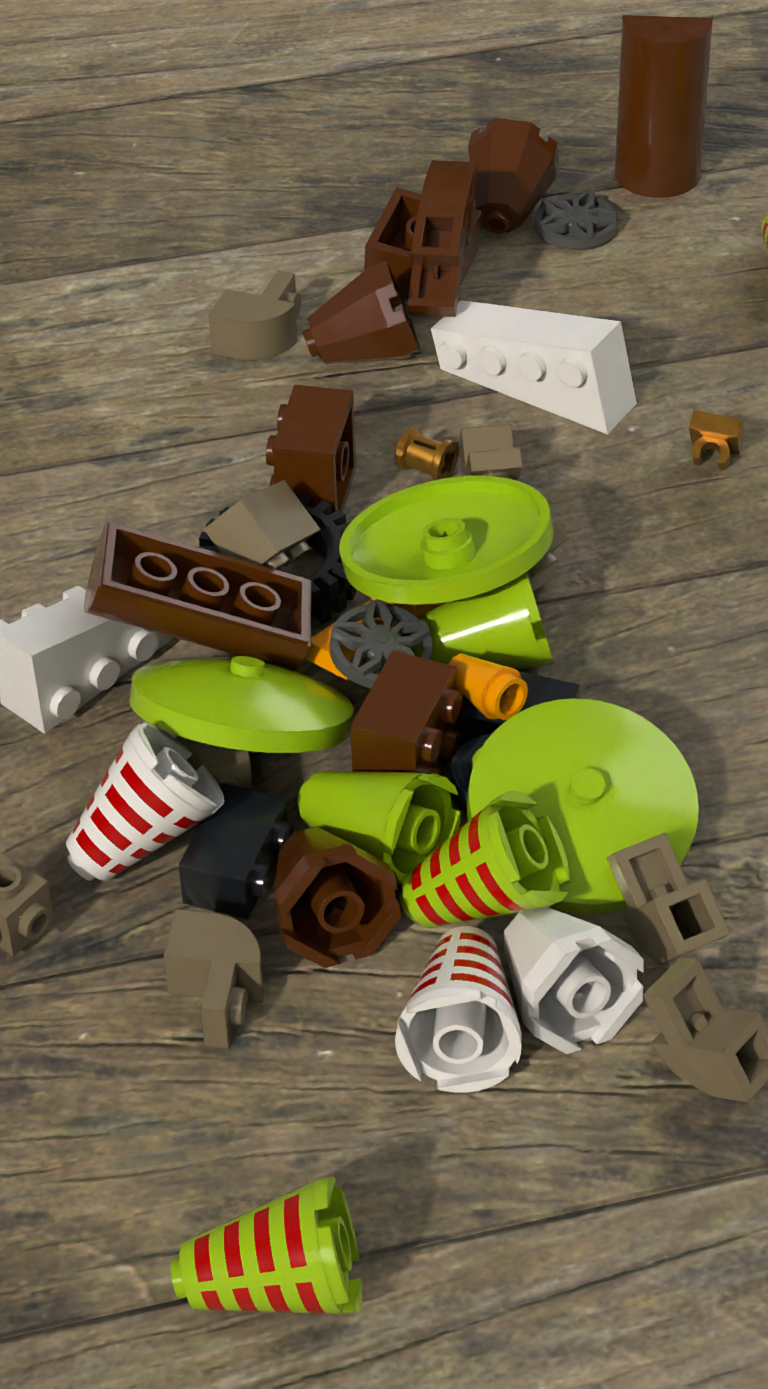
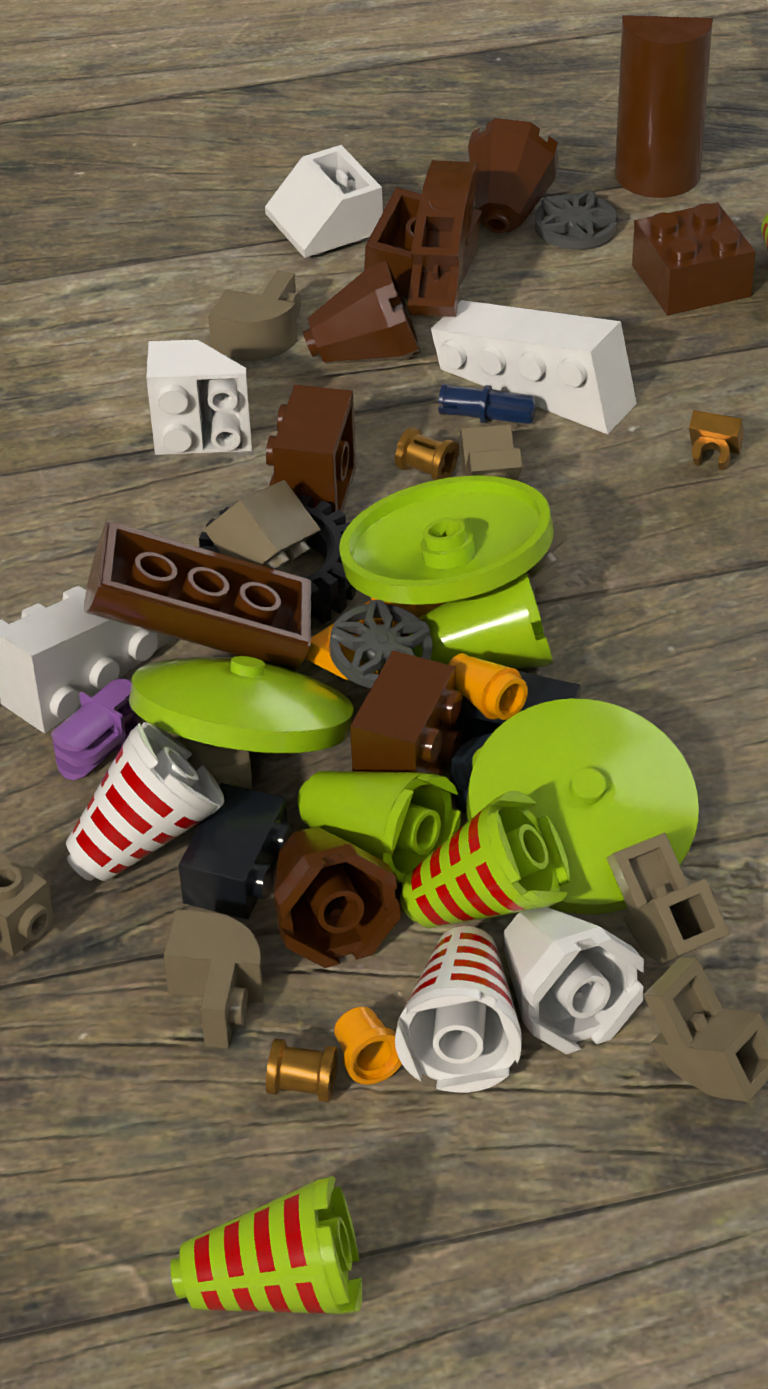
(94, 730): none -> medium lavender arm
(196, 399): none -> white slope
(301, 1070): none -> pearl gold bush
(326, 202): none -> white slope
(366, 1046): none -> light orange piece
(486, 404): none -> dark blue axle
(693, 258): none -> reddish brown brick

